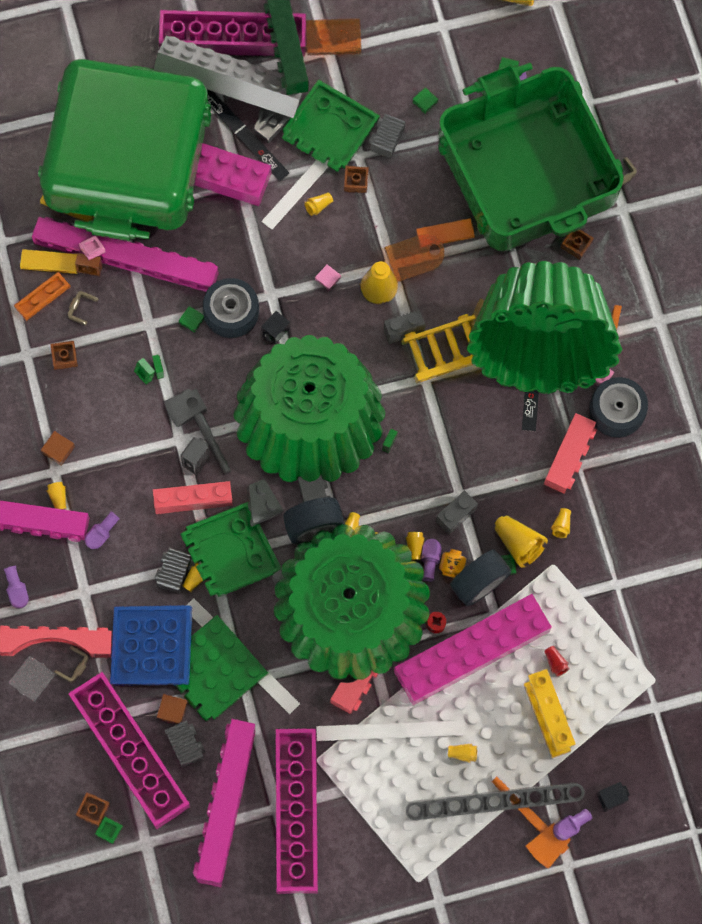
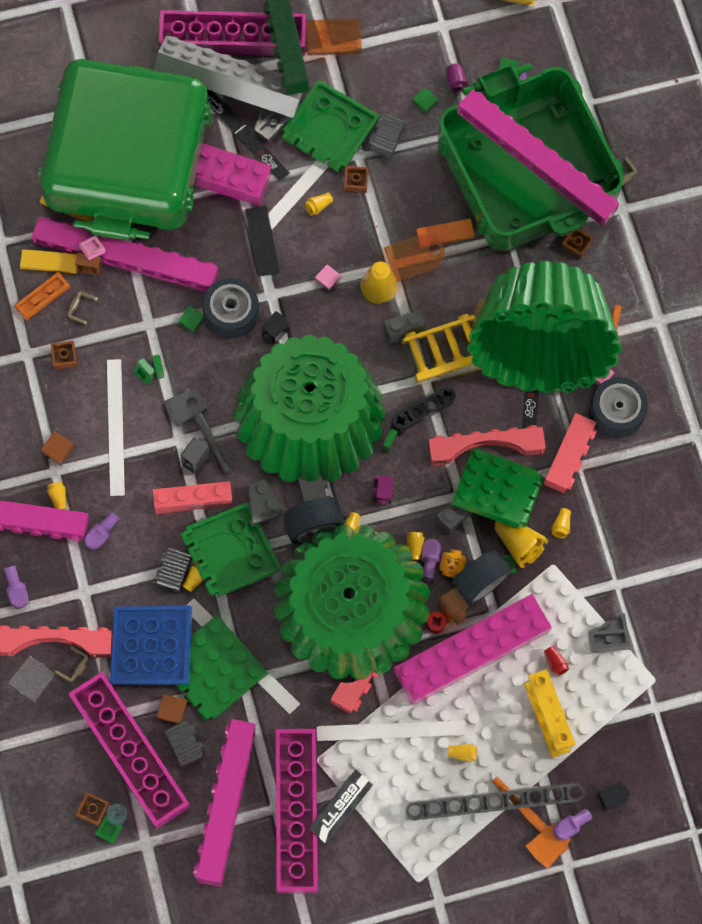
(115, 423): none -> white sticker
(116, 814): none -> clear light blue tile
(262, 241): none -> black sticker
(341, 806): none -> black sticker
(383, 490): none -> magenta brick
(423, 409): none -> black beam
(453, 607): none -> clear orange brick
(456, 77): none -> magenta brick
(498, 488): none -> green hinge
(525, 441): none -> coral arch
(537, 157): none -> dark pink brick
(610, 636): none -> dark grey wing

